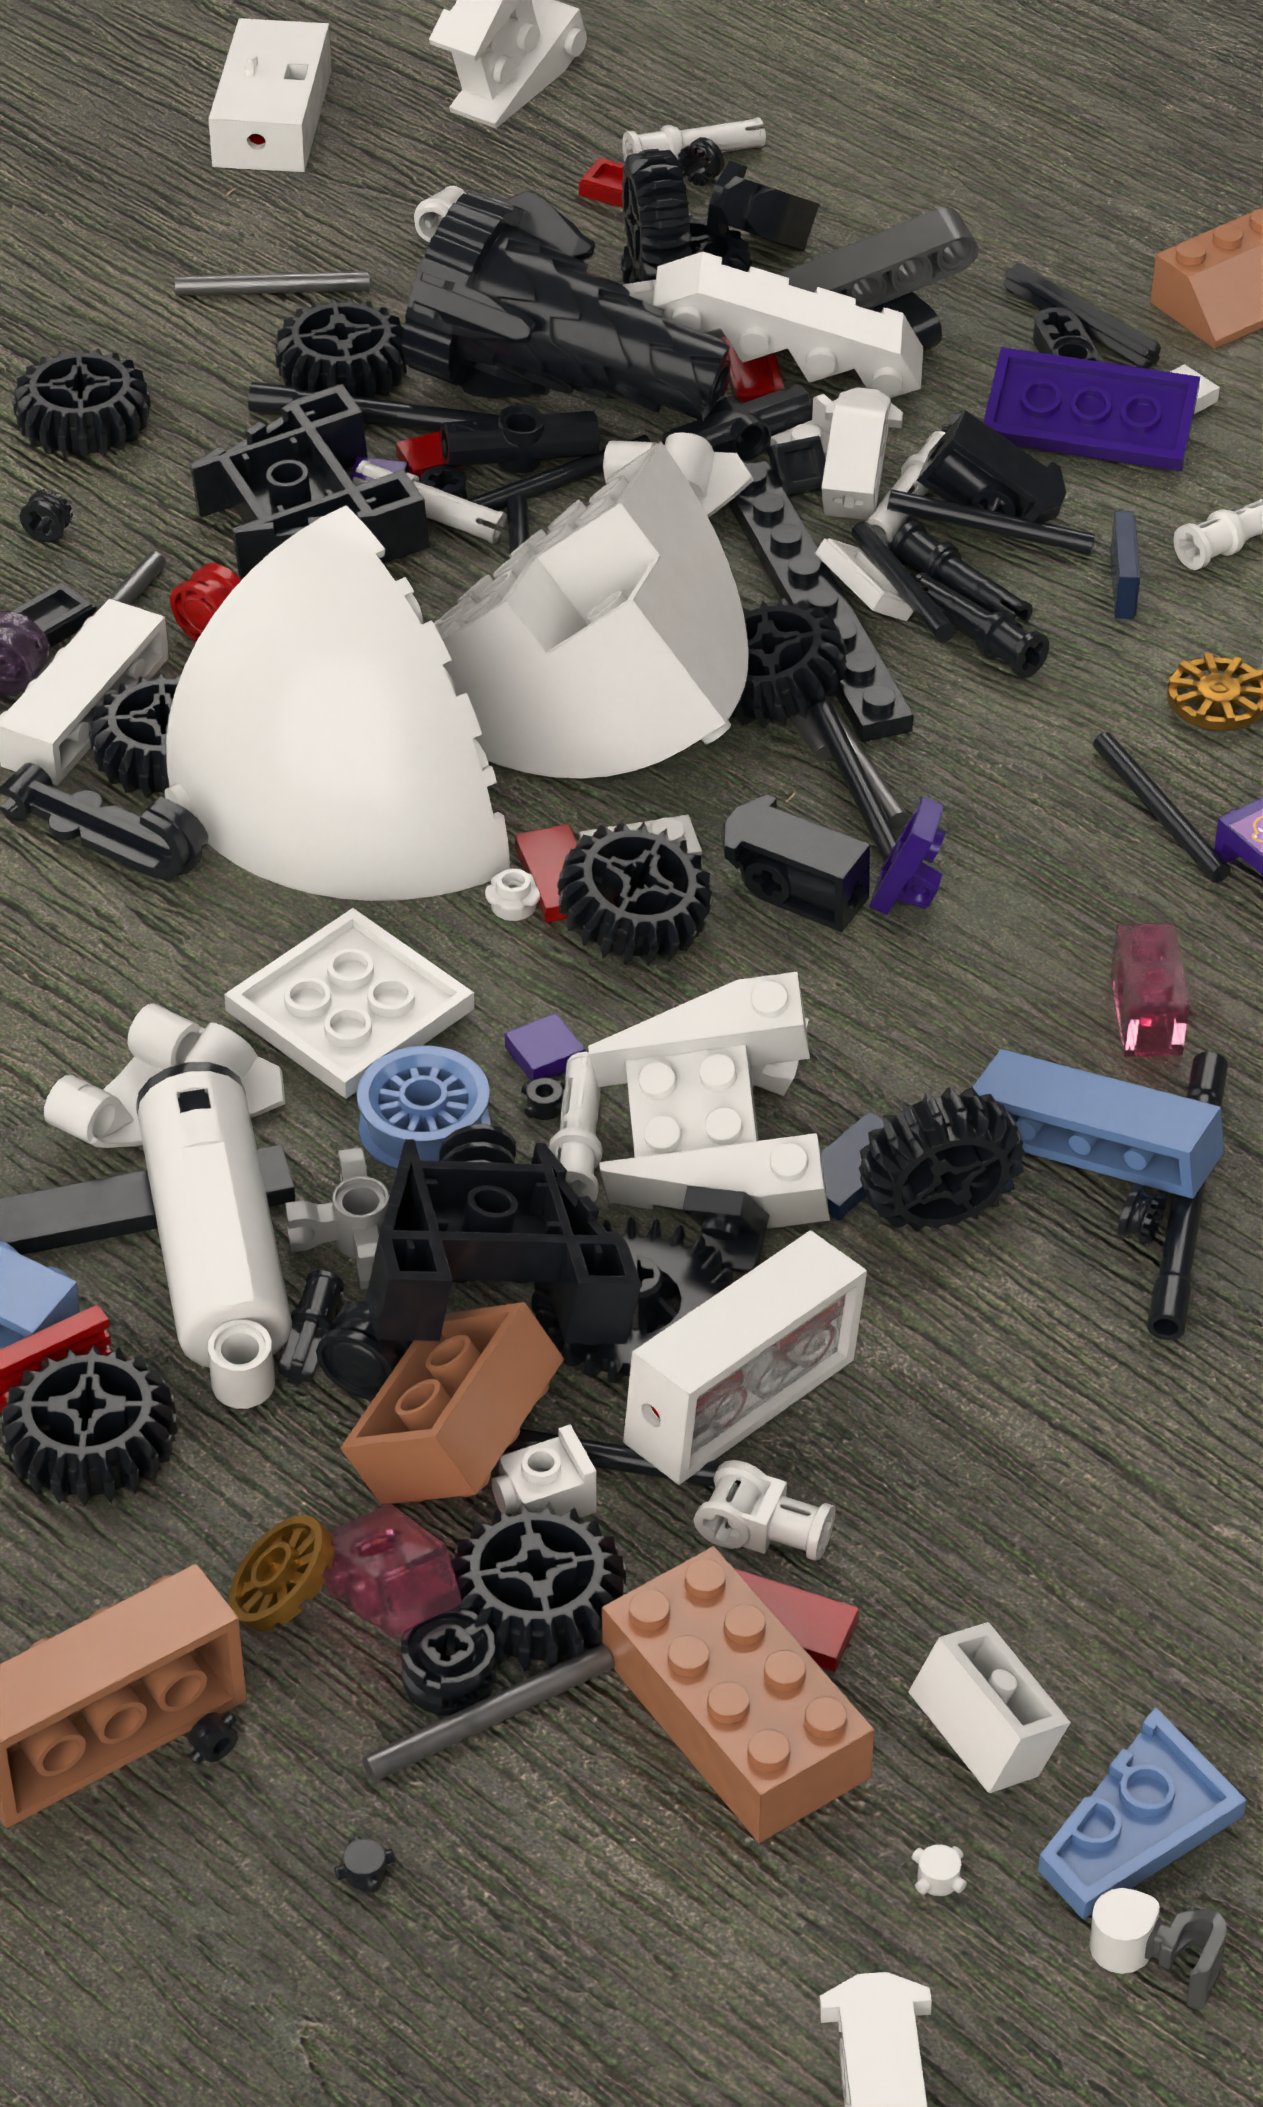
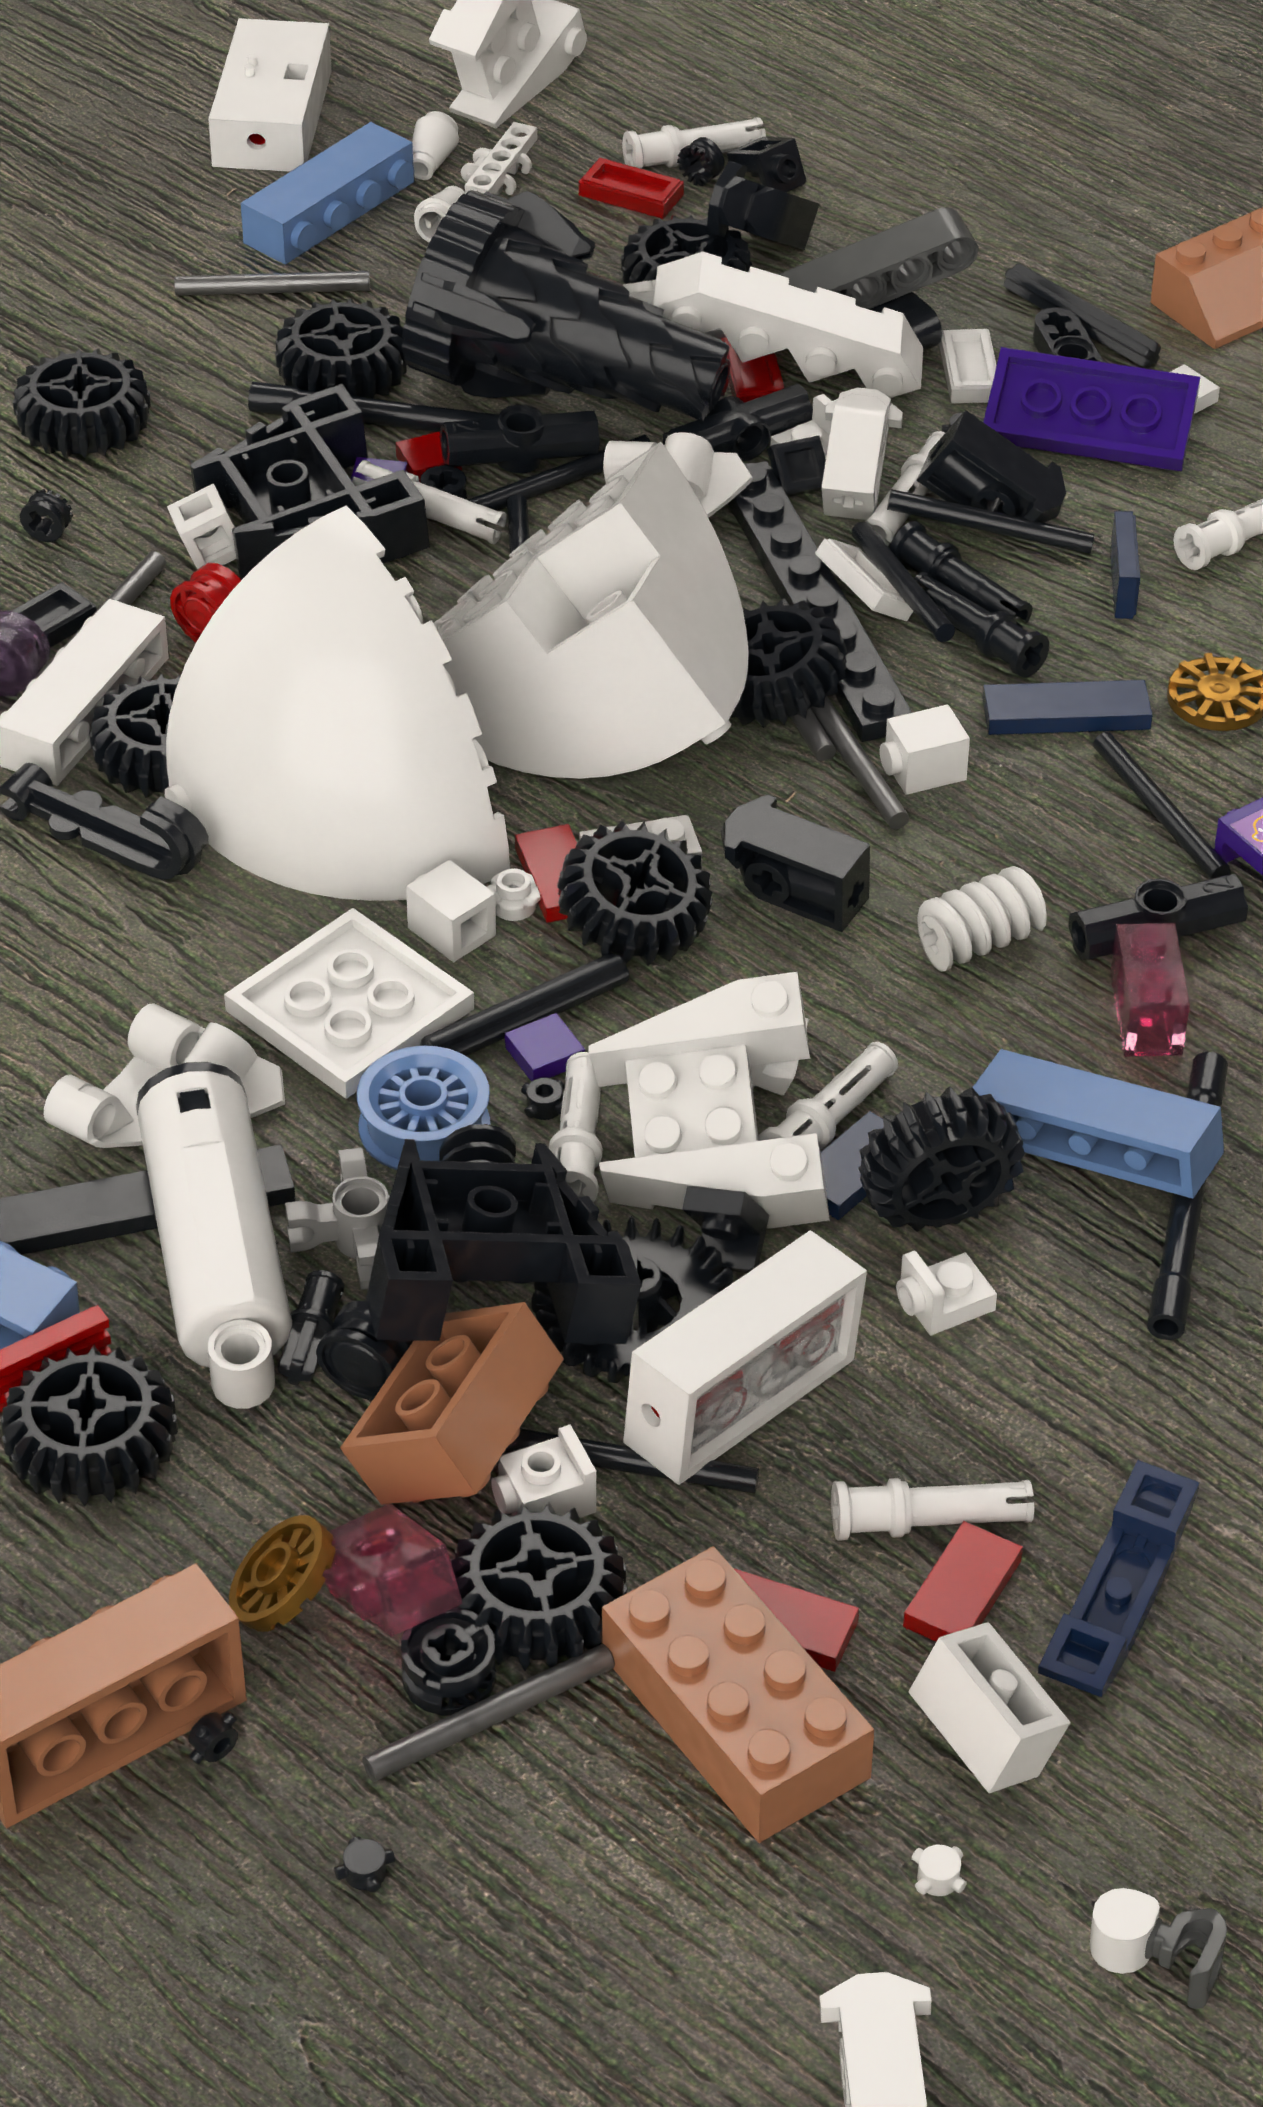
(205, 527): none -> white brick
(327, 192): none -> medium blue brick
(433, 142): none -> white cone
(451, 910): none -> white brick
(492, 165): none -> white piece
(534, 1004): none -> black axle
(655, 211): black gear -> none
(761, 1513): white connector -> none
(773, 161): none -> black bracket
(855, 778): black bar -> none
(867, 1070): none -> white pin
(898, 1507): none -> white pin
(903, 873): dark purple hinge -> none
(925, 749): none -> white brick
(944, 1292): none -> white bracket
(963, 1583): none -> tile
(968, 364): none -> white tile
(980, 917): none -> white piece
(1066, 707): none -> tile
(1122, 1581): none -> dark blue slope
(1140, 1818): medium blue wing -> none
(1141, 1213): black bush -> none
(1191, 908): none -> black piece

